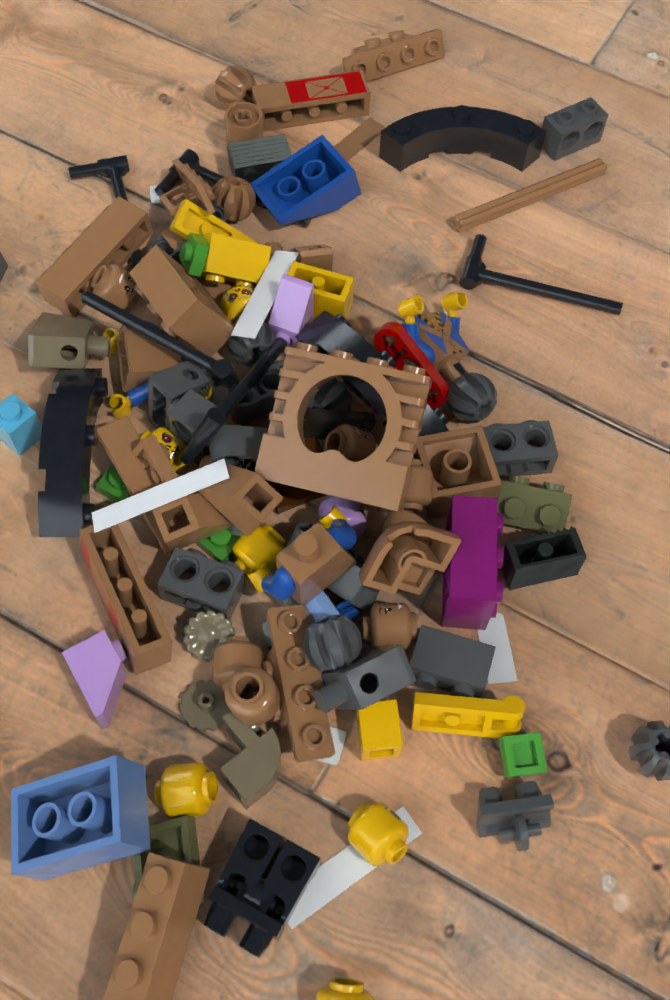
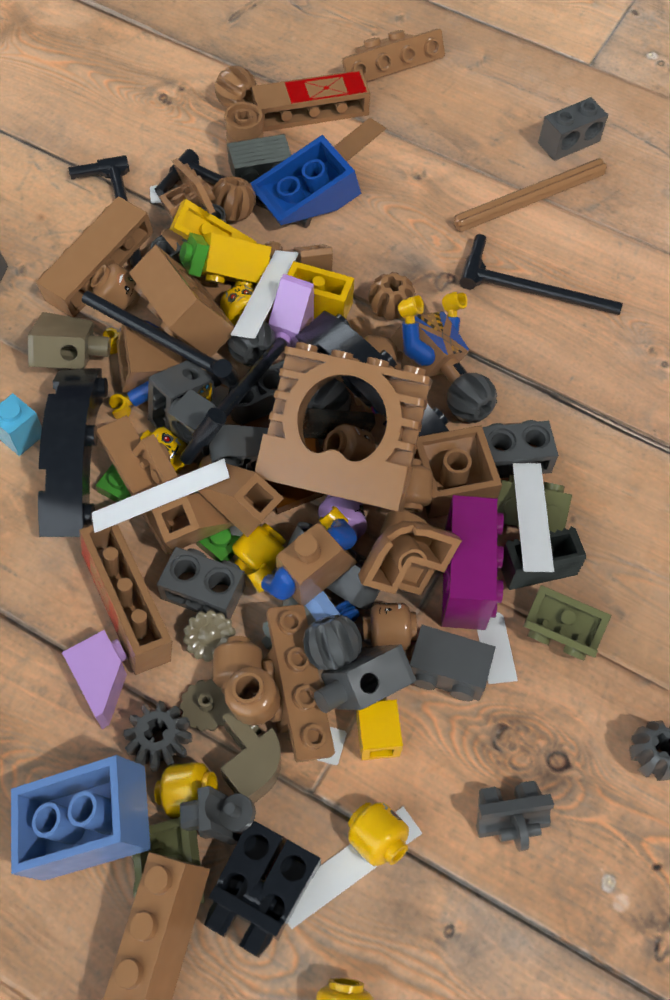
(143, 741): none -> dark grey gear
(218, 815): none -> dark grey hips
(388, 292): none -> medium nougat piece
(413, 352): red beam -> none
(461, 132): black brick -> none
(467, 715): yellow plate -> none
(522, 754): bright green plate -> none
(532, 518): none -> white sticker
(567, 622): none -> olive bracket

